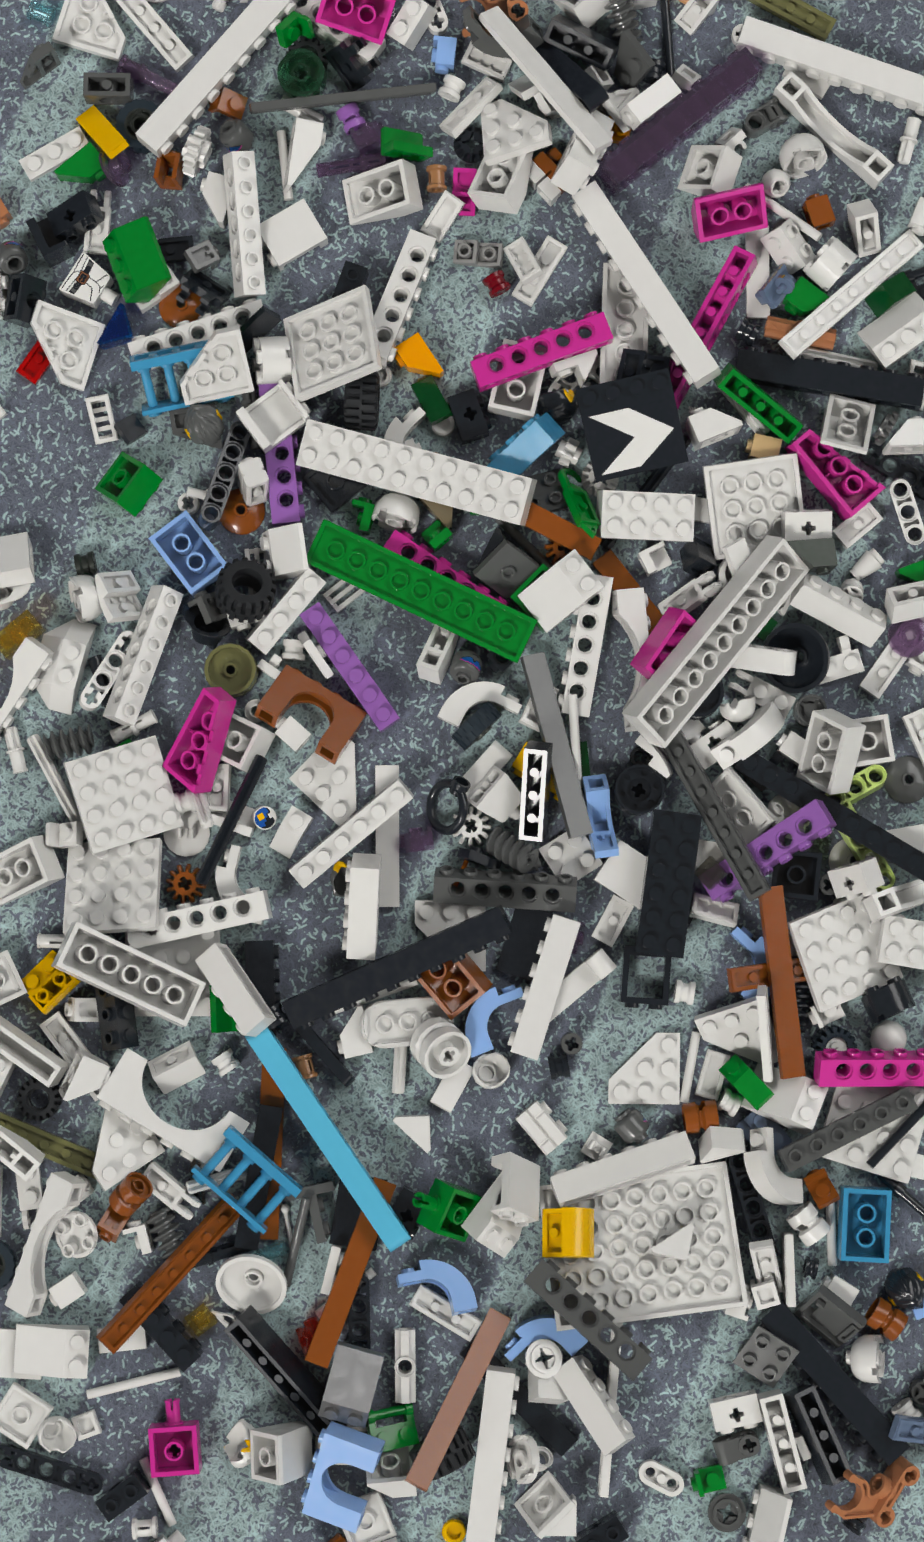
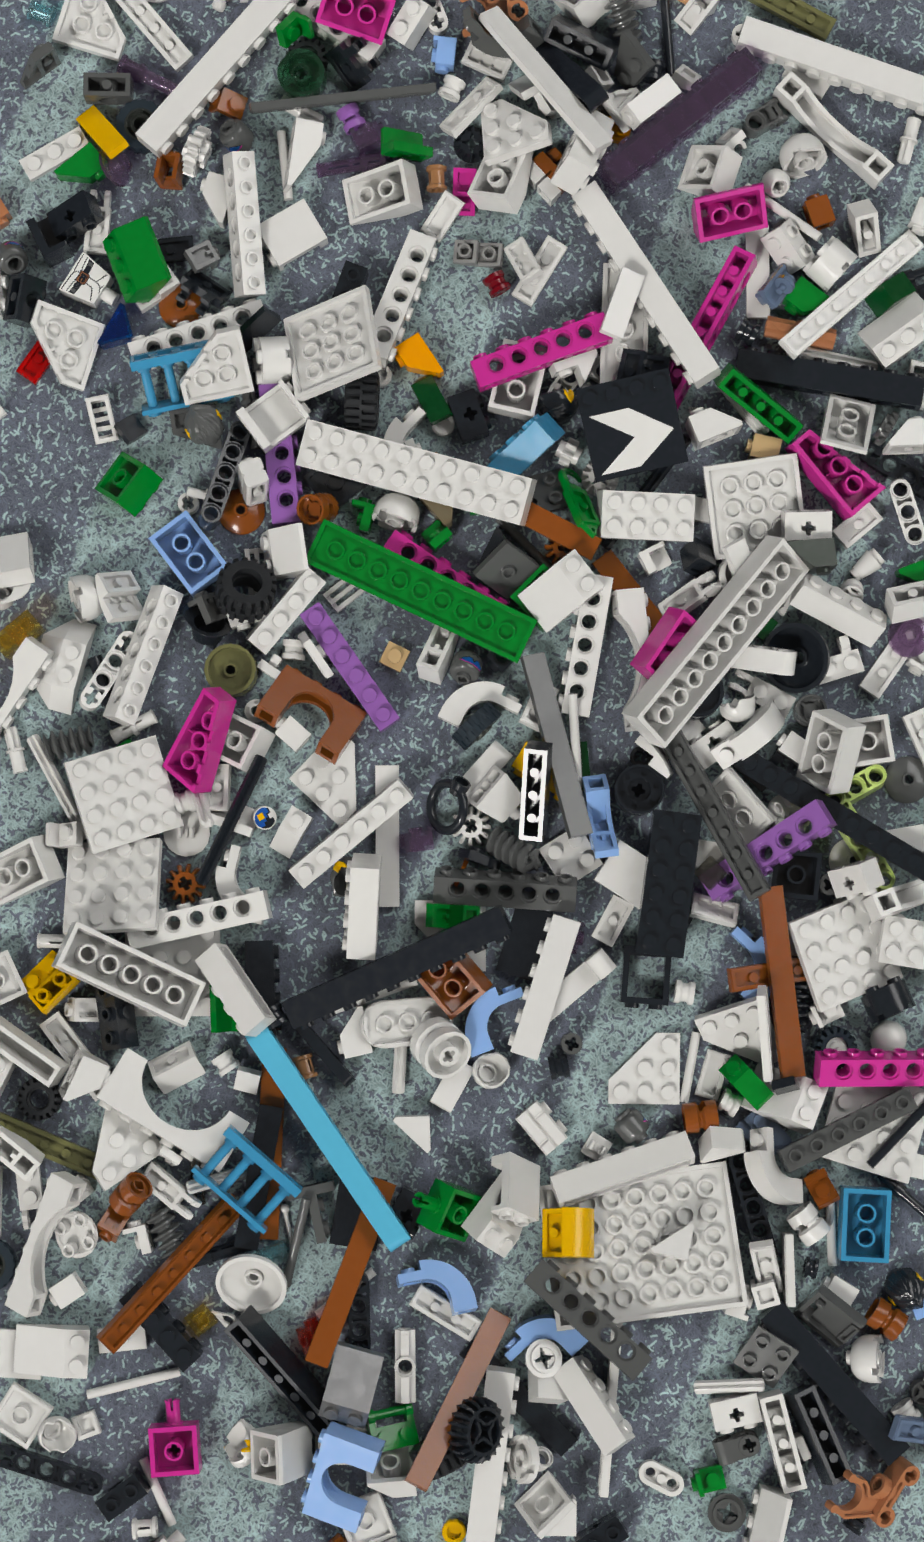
(85, 563): pearl dark grey wheel -> none
(170, 1157): none -> white tile
(247, 1080): none -> white tile
(317, 507): none -> dark orange wheel
(334, 1260): white plate -> none
(394, 656): none -> tan plate
(448, 915): none -> green slope
(476, 1430): none -> black gear
(621, 304): none -> white tile
(729, 1386): none -> white axle
(785, 1085): none -> black tile

